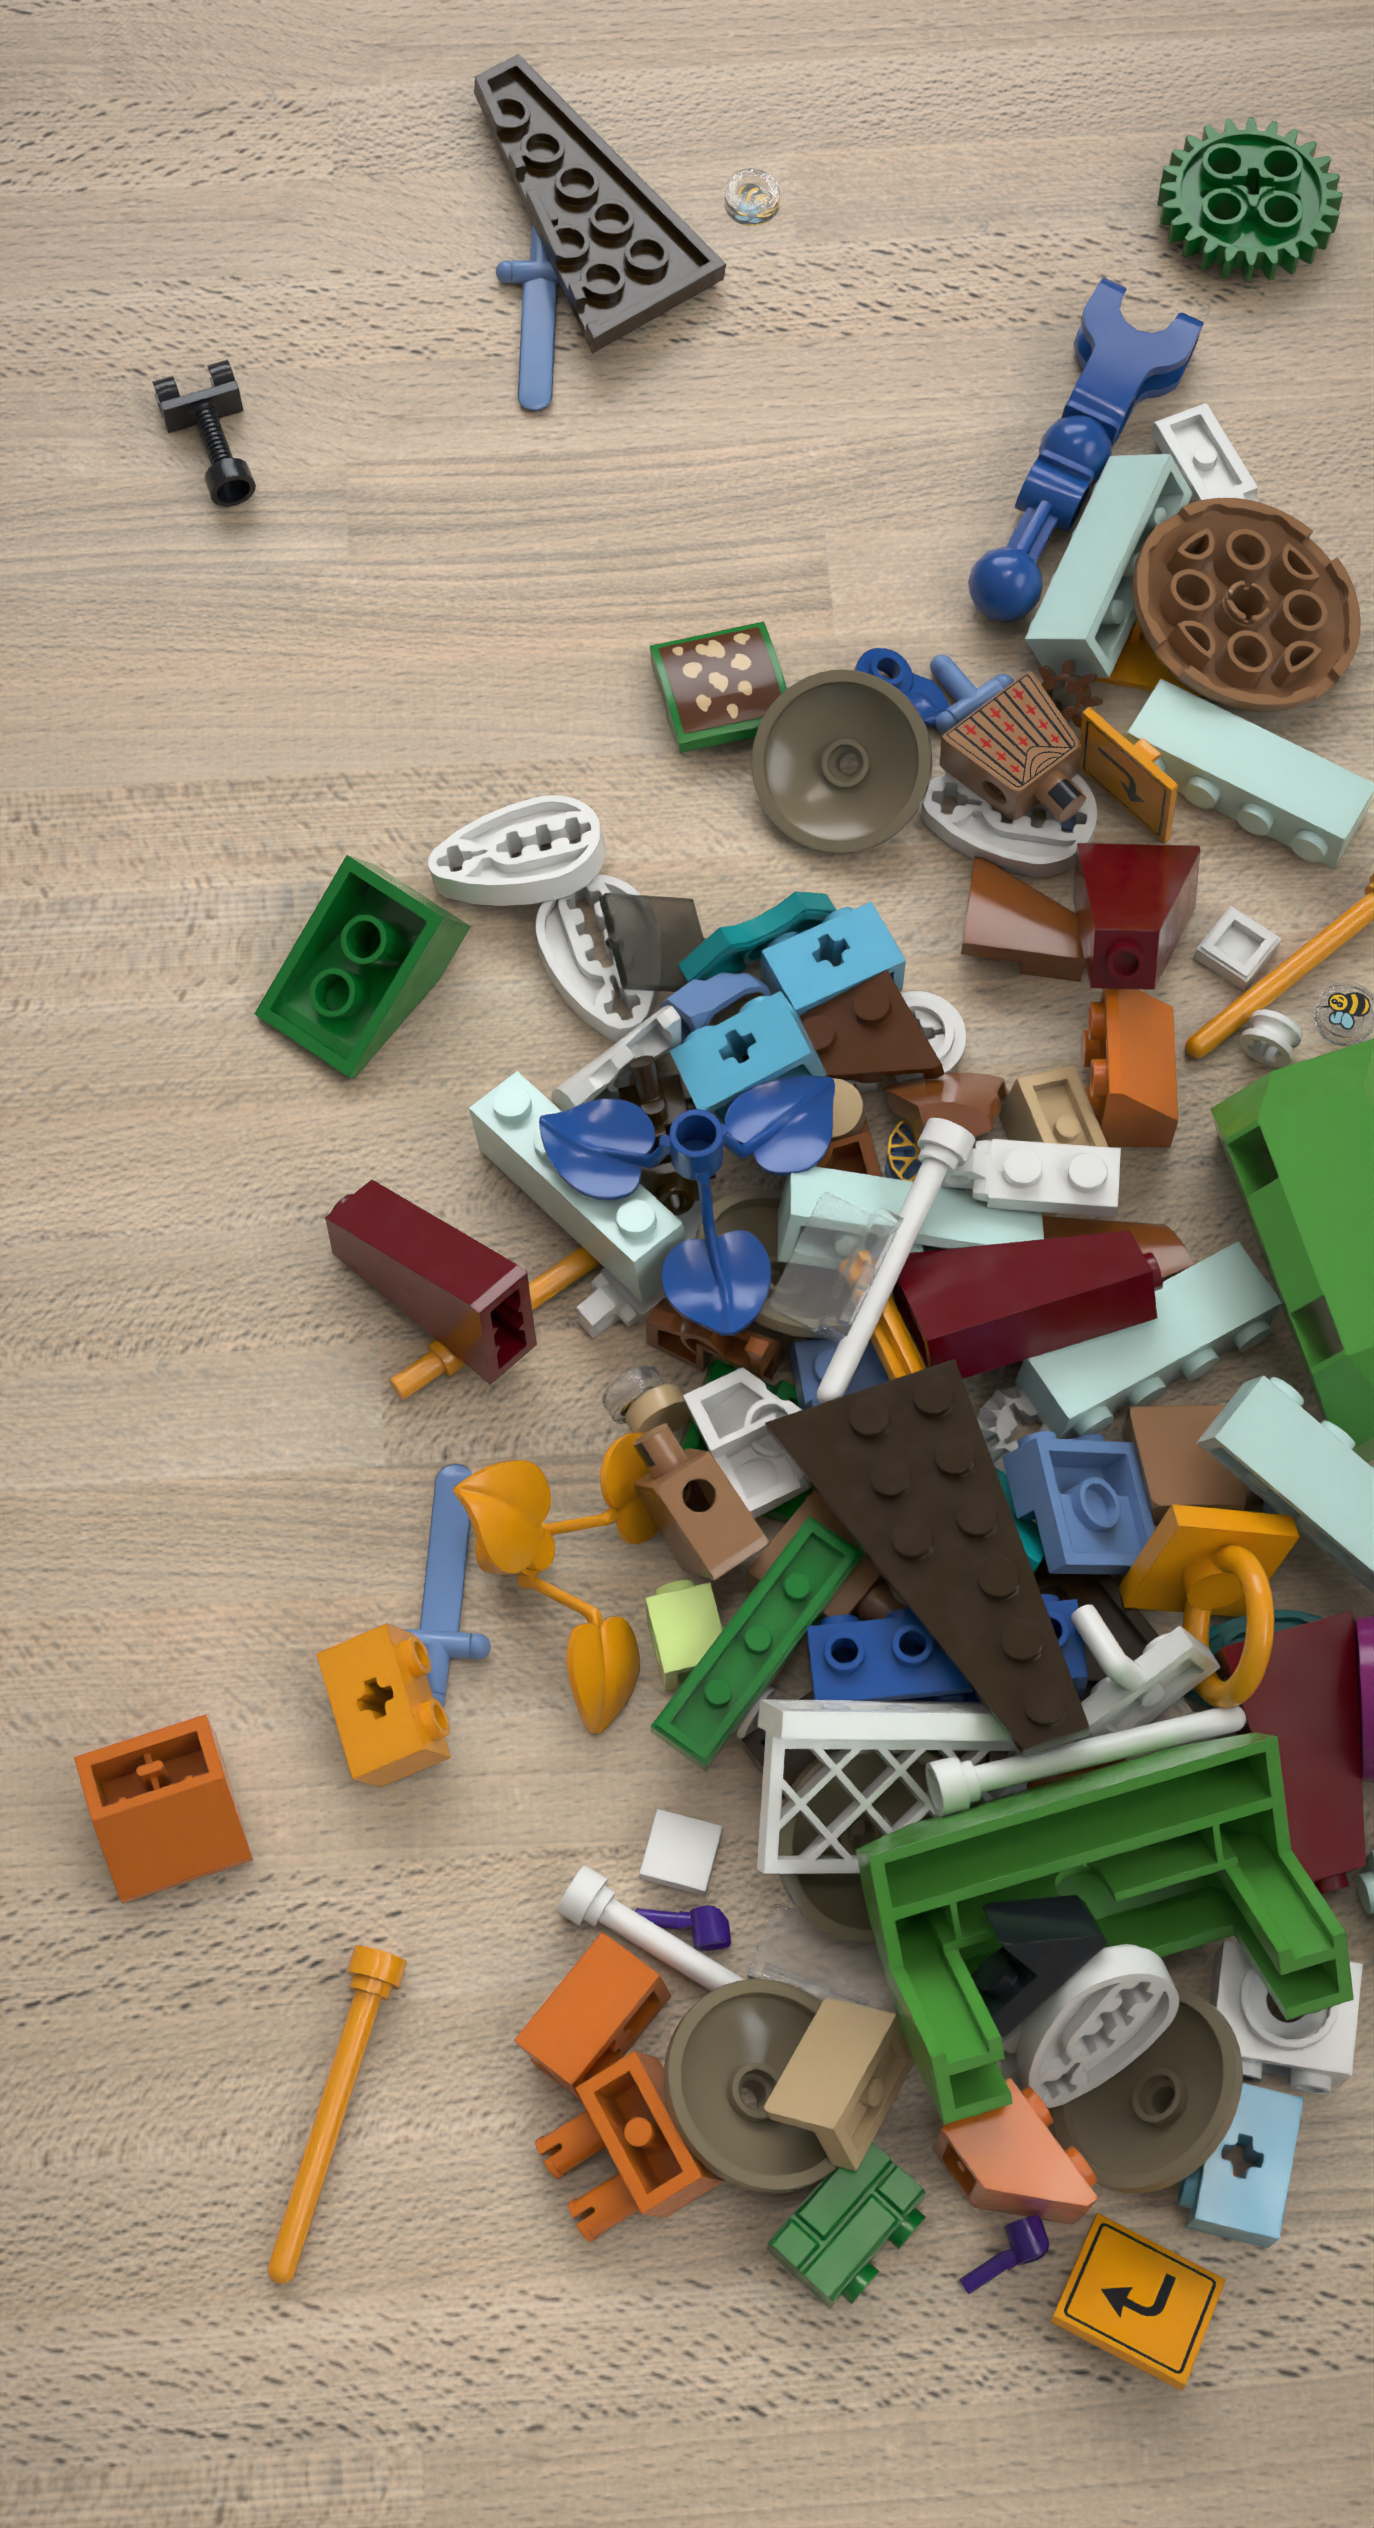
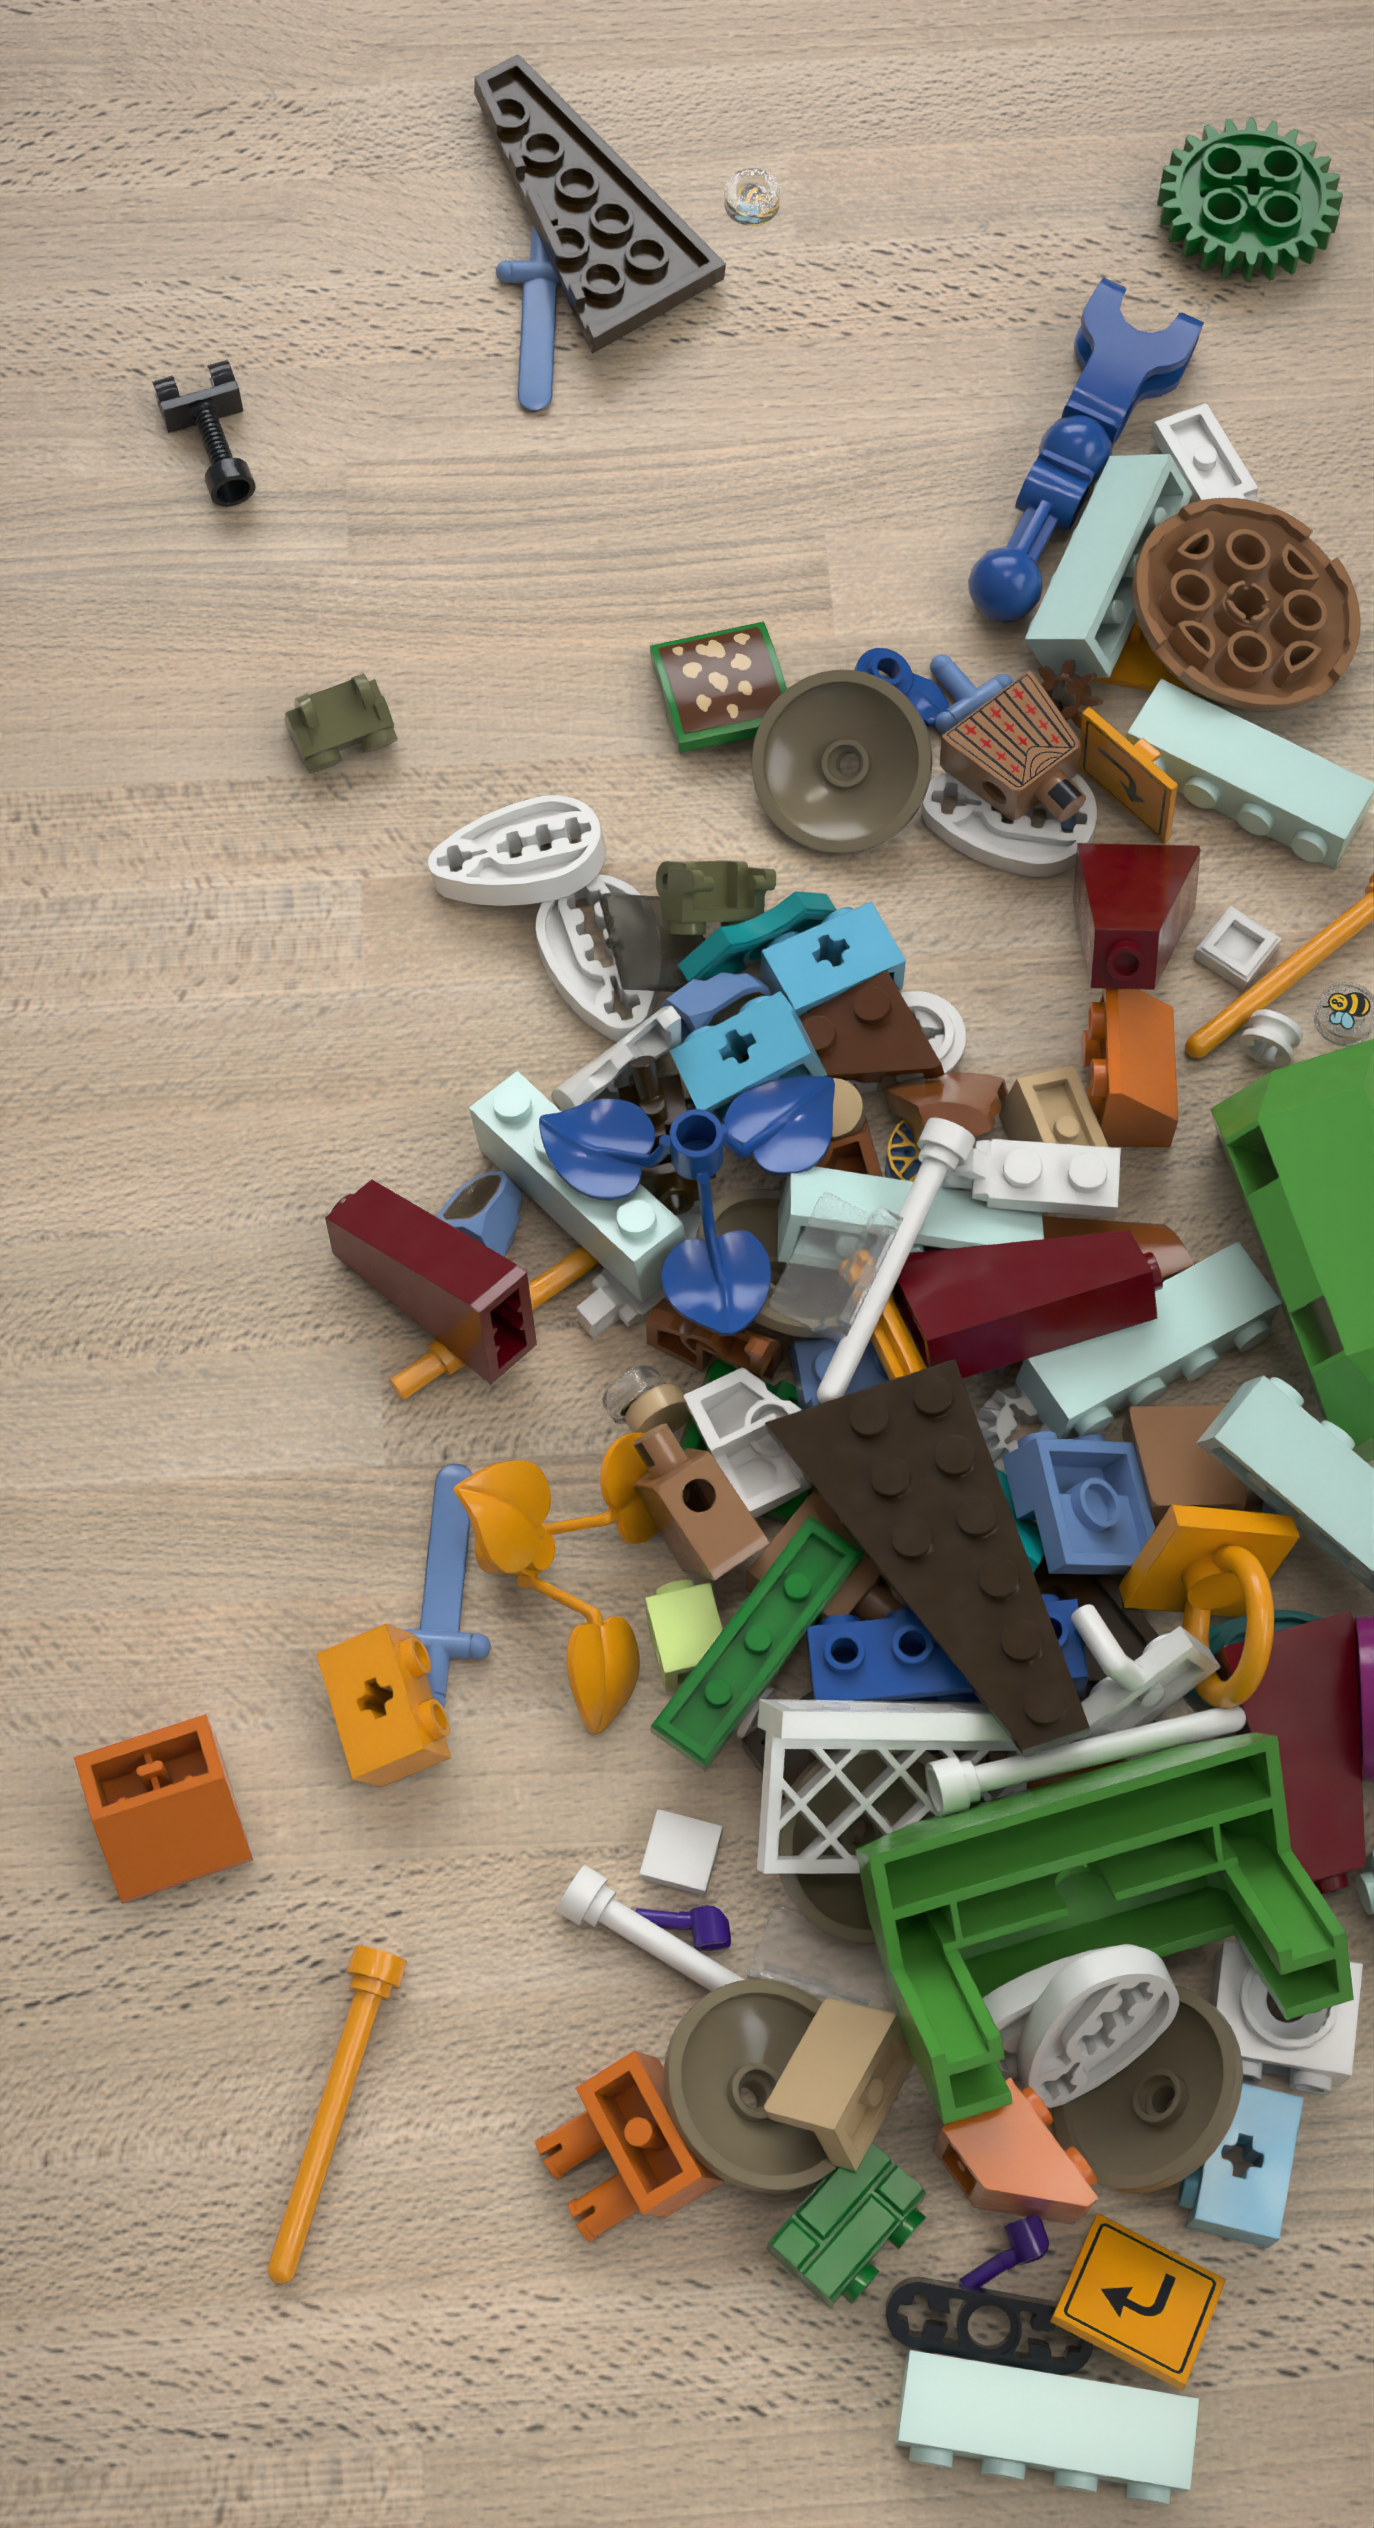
(338, 720): none -> olive piece
(360, 966): green slope -> none
(486, 1210): none -> medium blue rock
(593, 2014): orange hinge -> none
(711, 893): none -> olive piece
(933, 2331): none -> black beam
(1020, 925): dark orange slope -> none
(1040, 1950): black slope -> none
(1046, 2424): none -> light aqua brick

